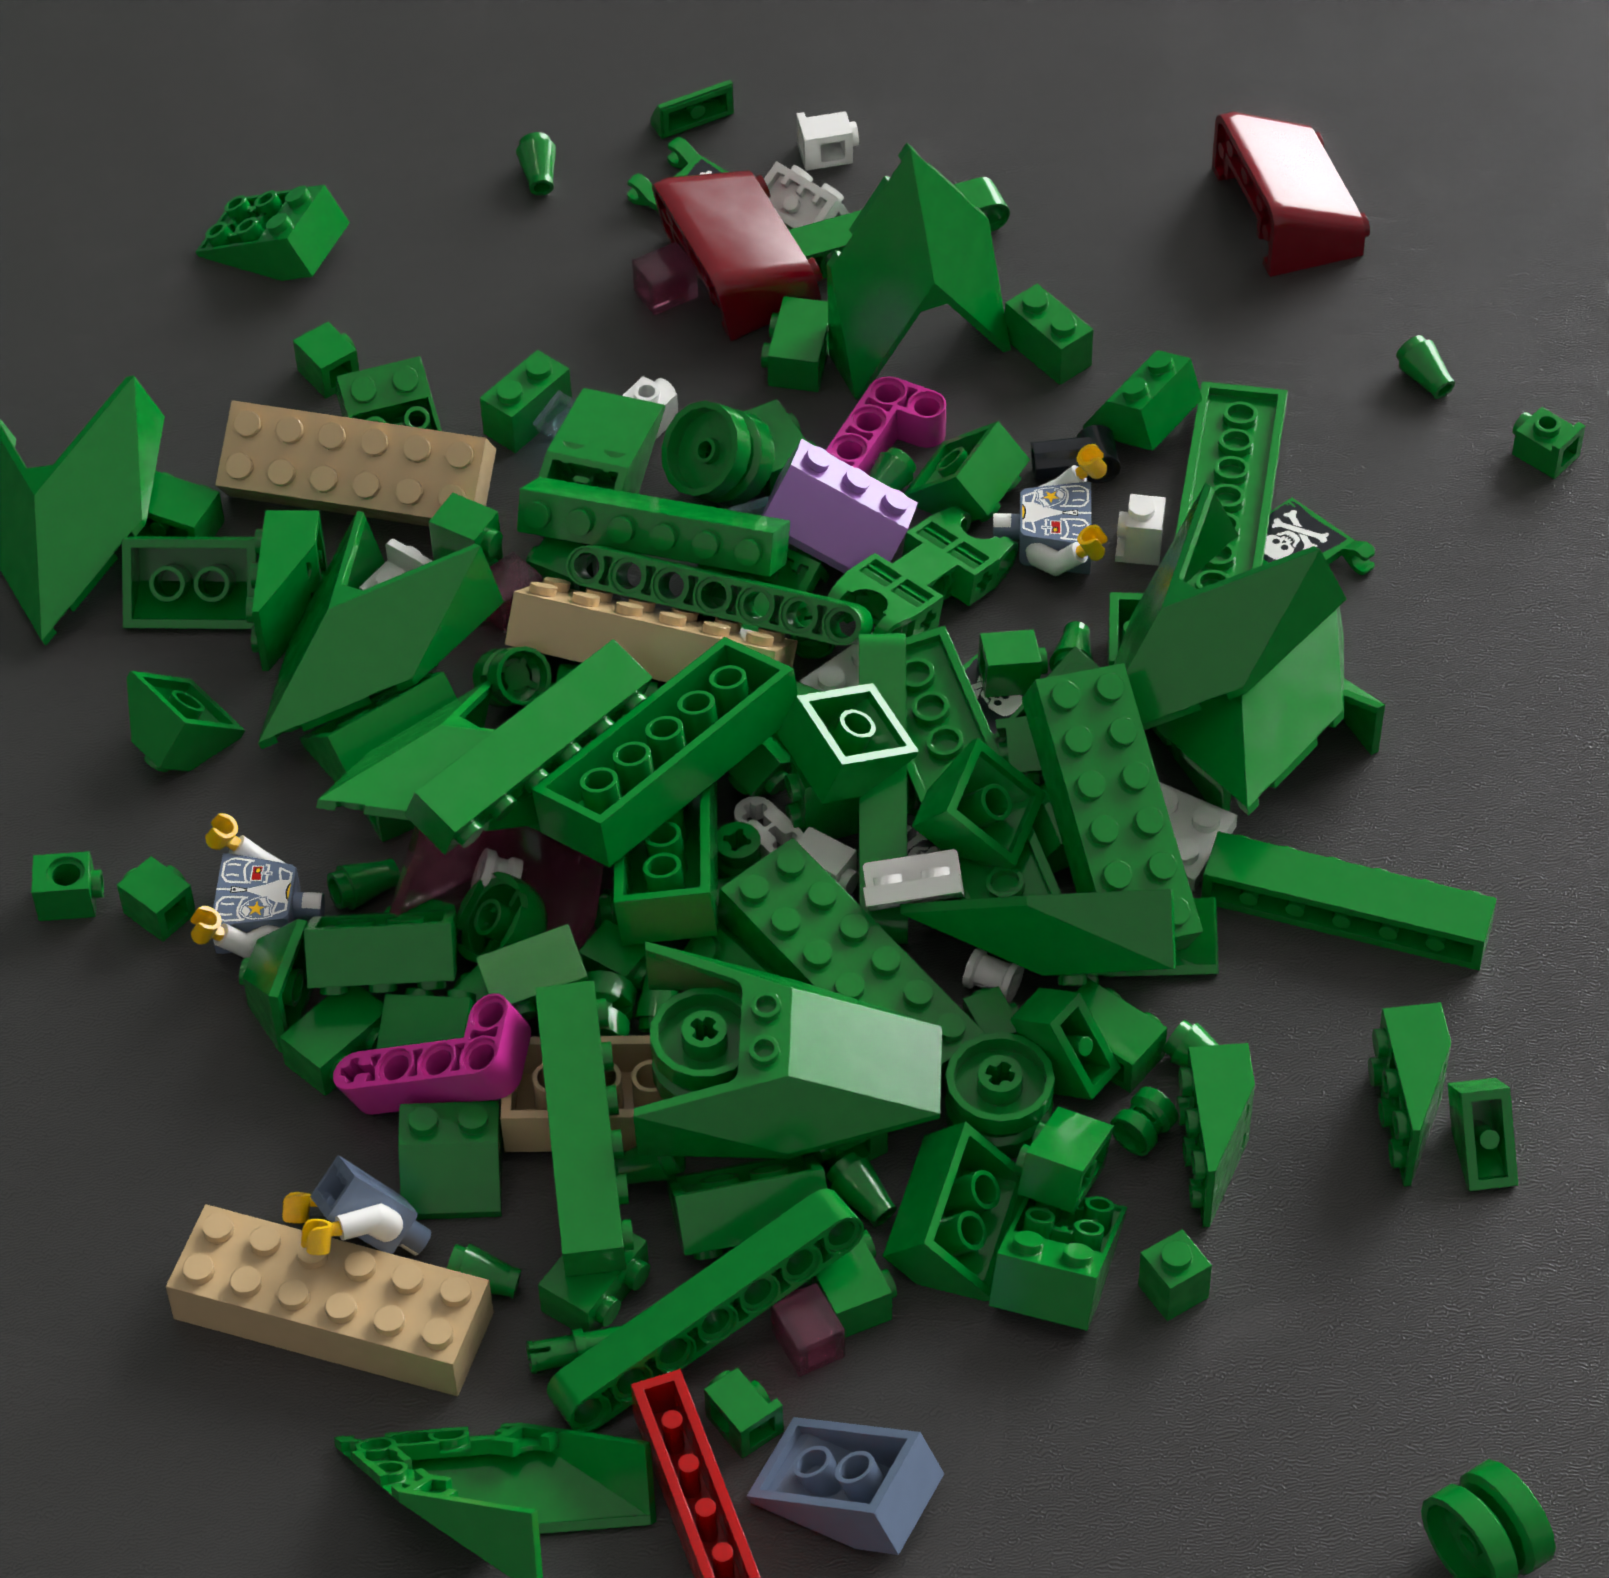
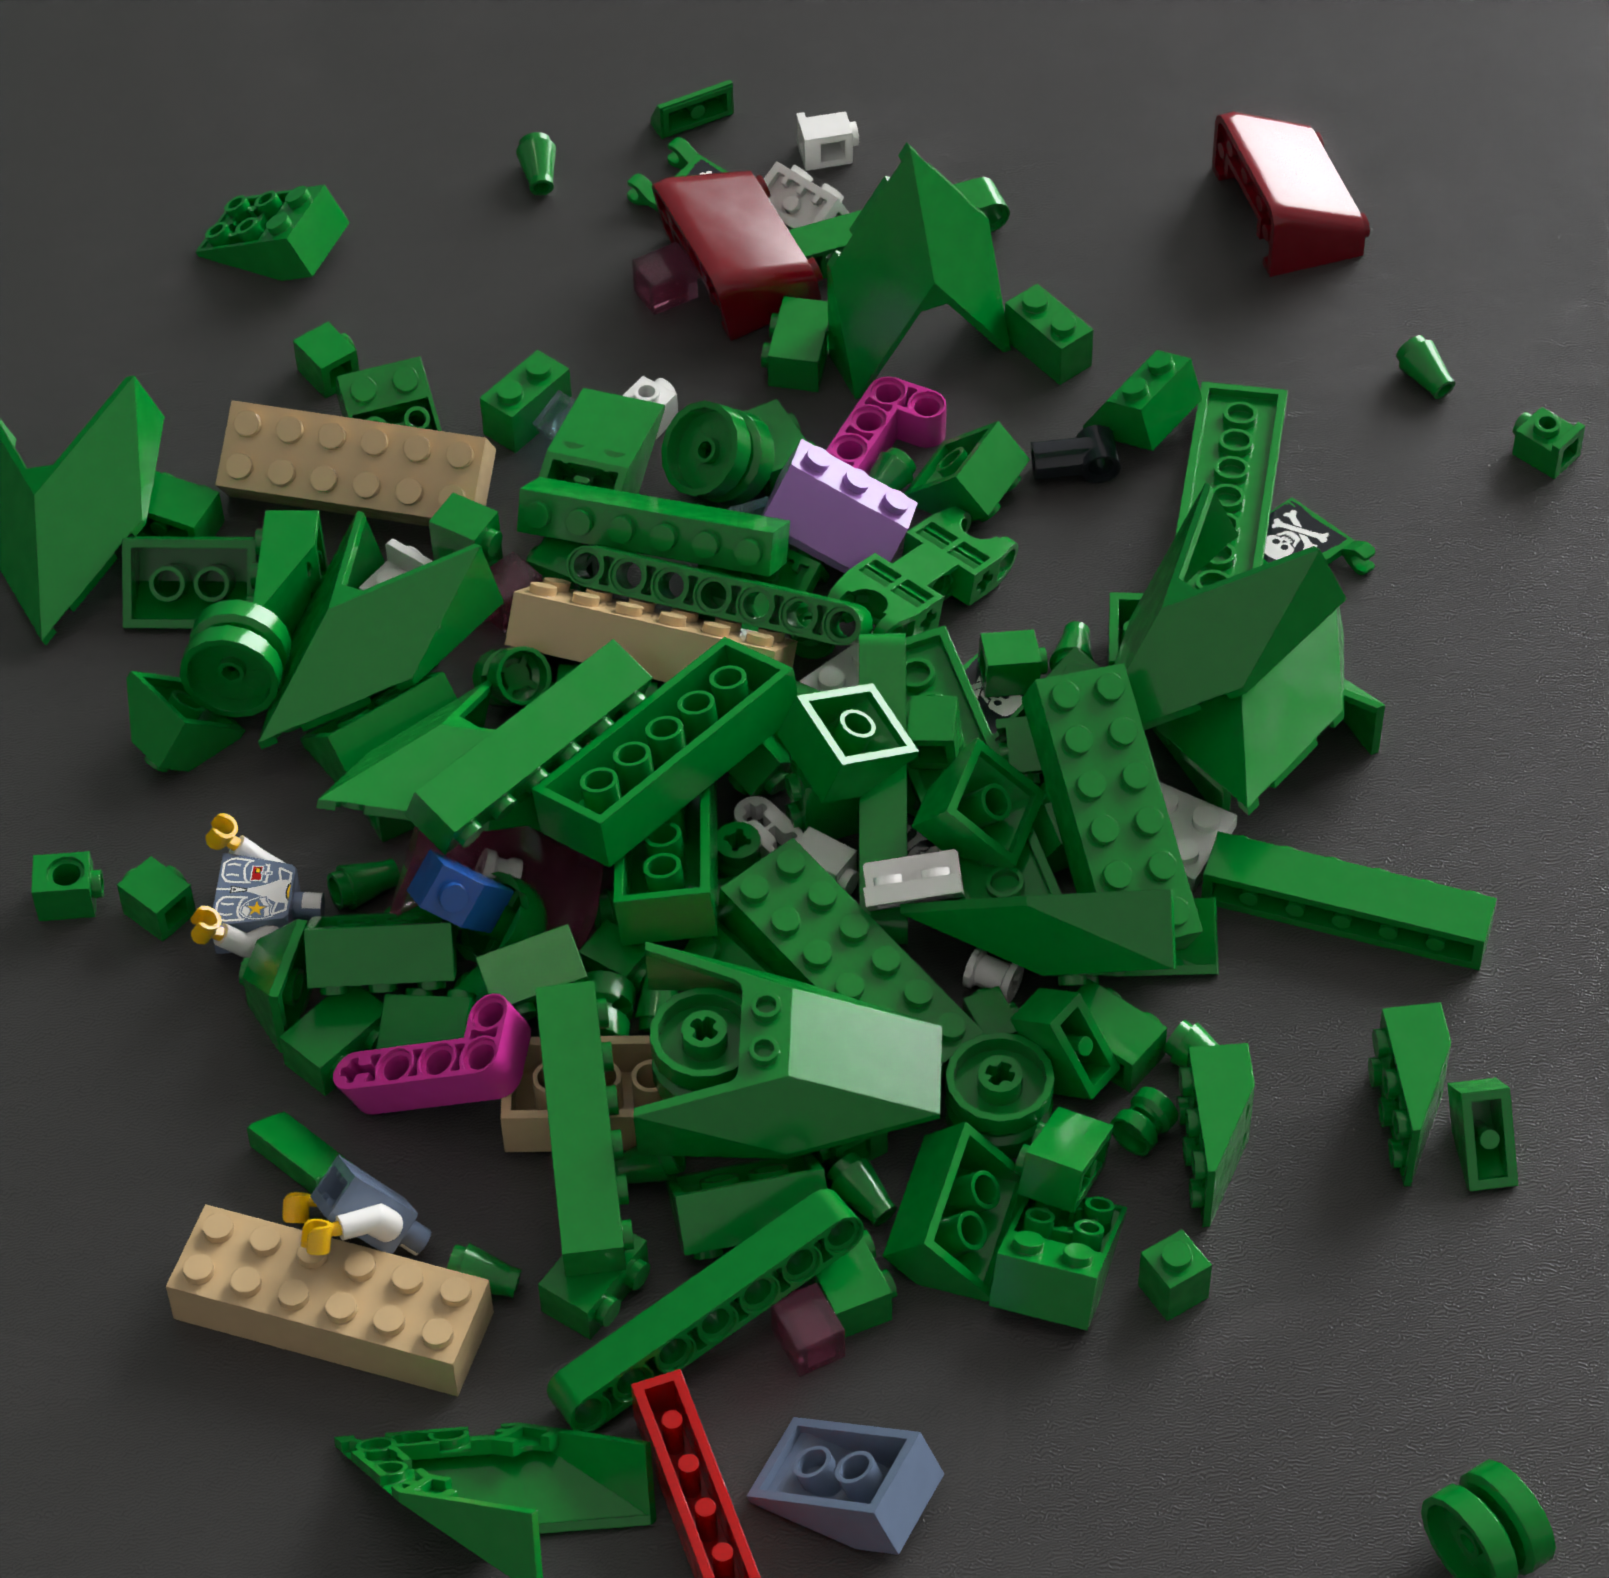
(235, 658): none -> green wheel
(292, 1148): none -> green slope
(451, 1159): green slope -> none
(458, 893): none -> blue slope
(562, 1350): green pin -> none
(742, 1411): green brick -> none
(934, 730): none -> green brick
(1056, 520): torso -> none
(1141, 530): white brick -> none

